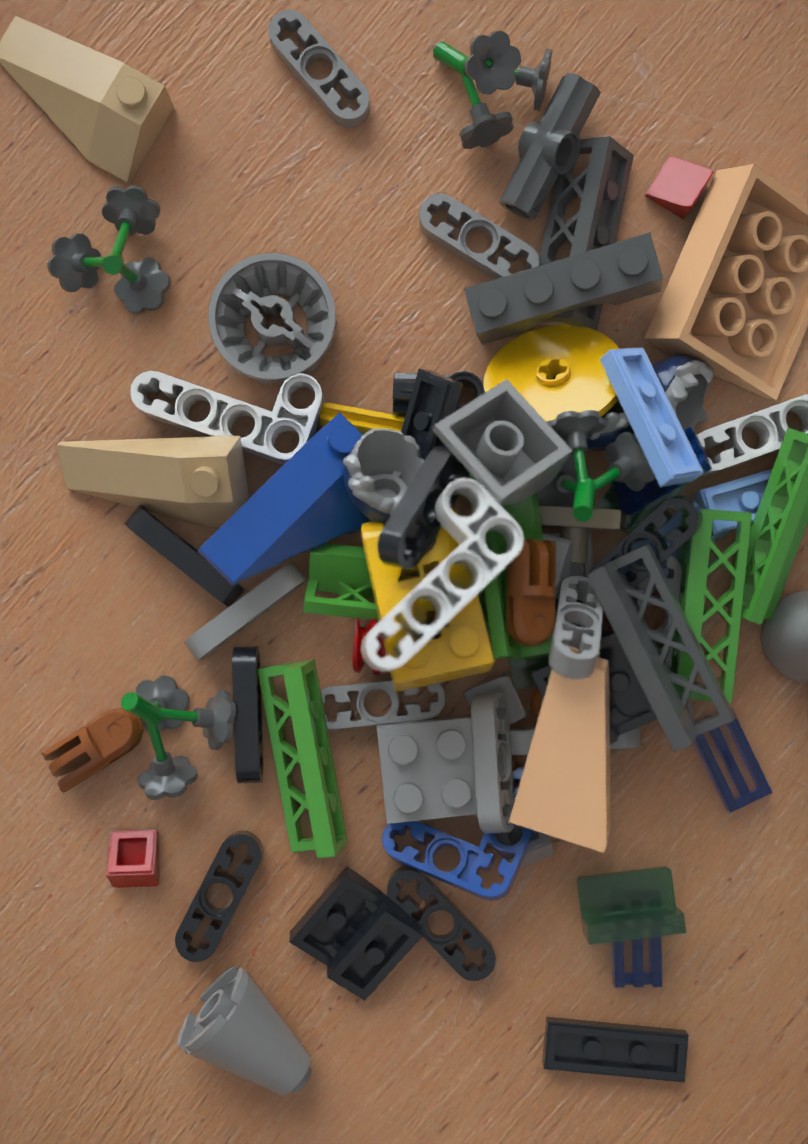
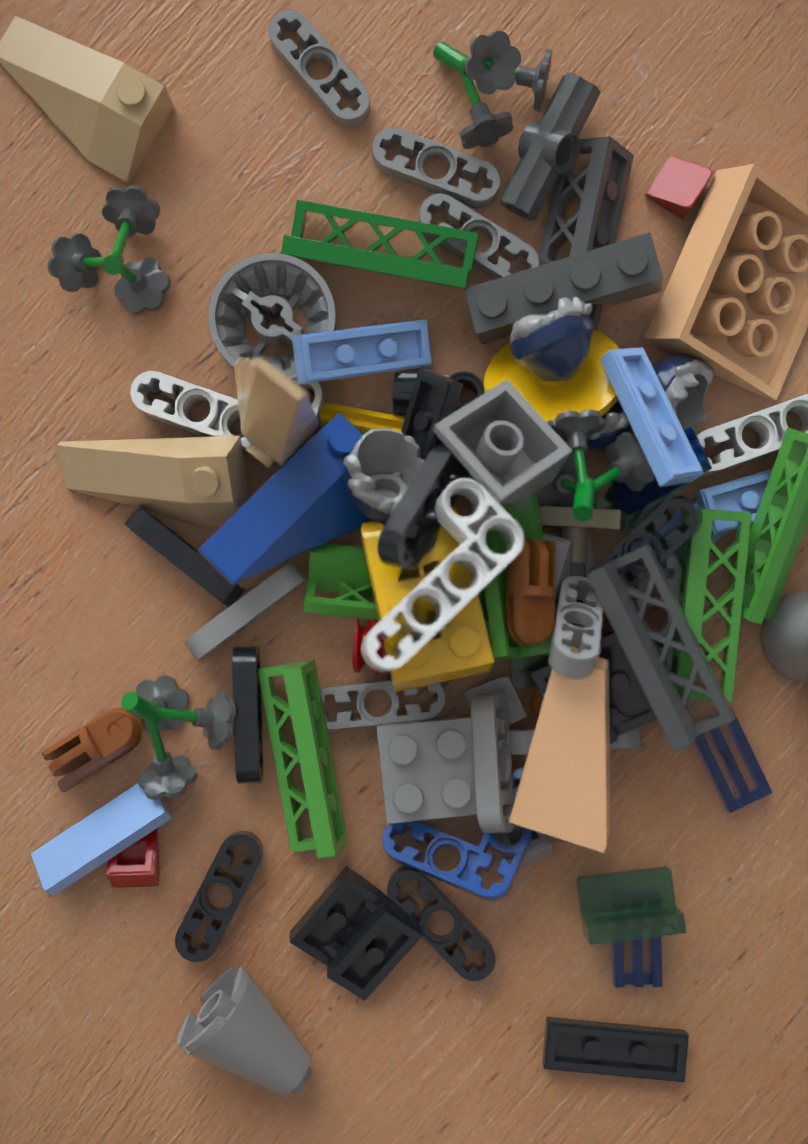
(98, 838): none -> light blue tile
(272, 411): none -> tan wedge
(361, 351): none -> light blue tile
(375, 261): none -> green fence
(400, 166): none -> light grey beam
(554, 342): none -> dark blue hair

